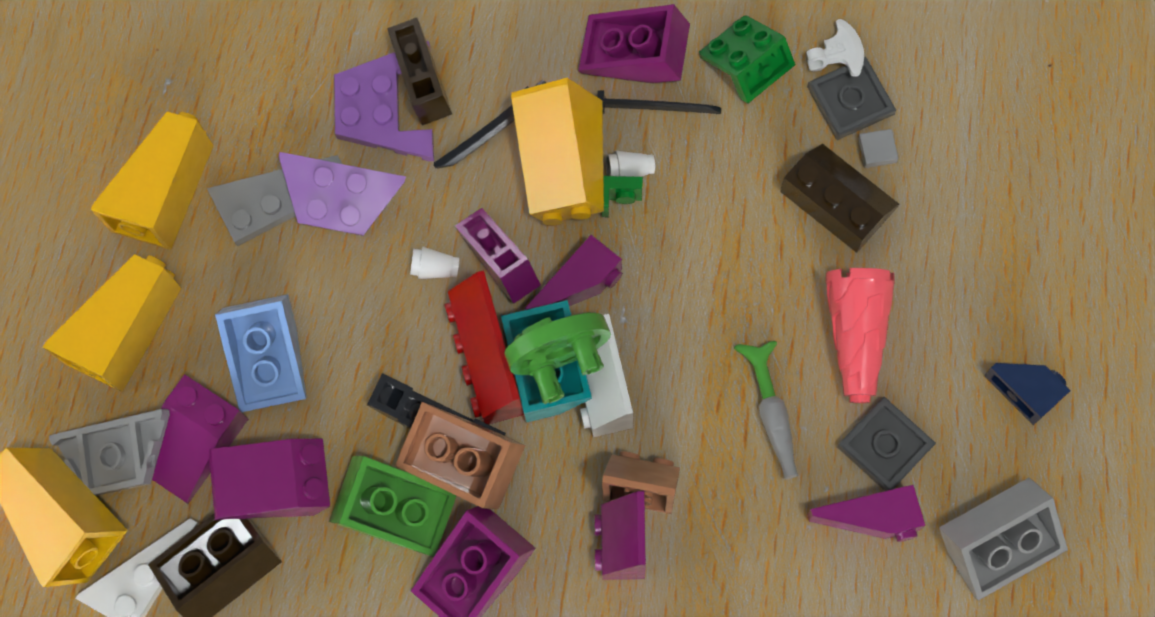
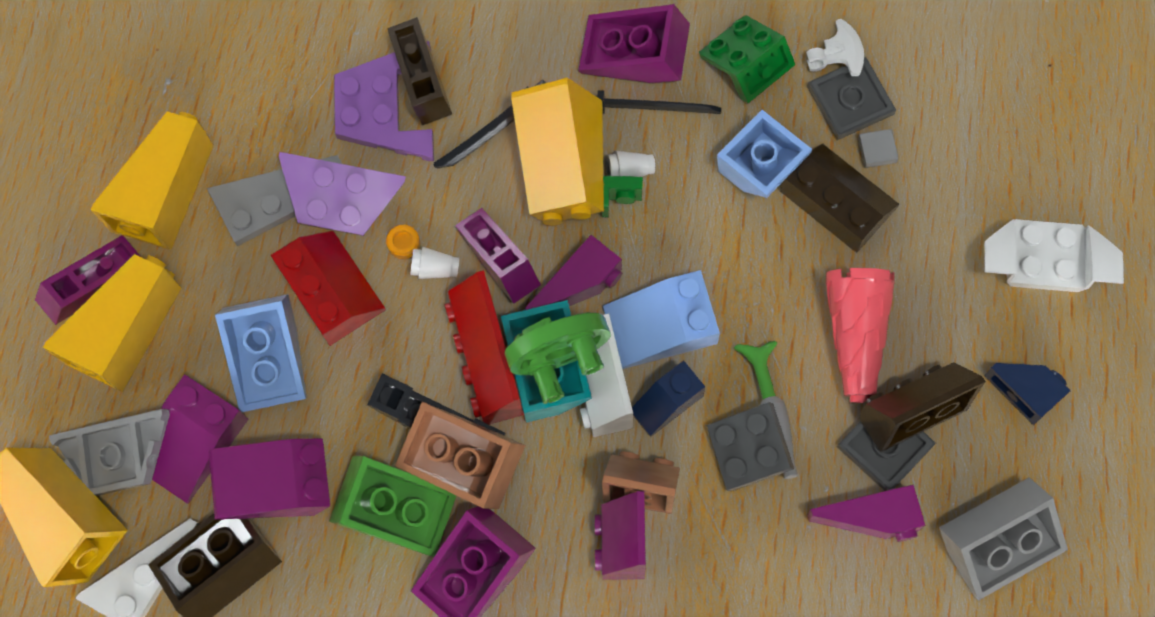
(73, 286): none -> magenta slope
(328, 284): none -> red slope
(402, 241): none -> light orange tile
(663, 320): none -> light blue slope
(668, 398): none -> dark blue slope
(750, 447): none -> dark grey plate
(761, 156): none -> light blue slope
(920, 404): none -> dark brown slope
(1052, 256): none -> white piece

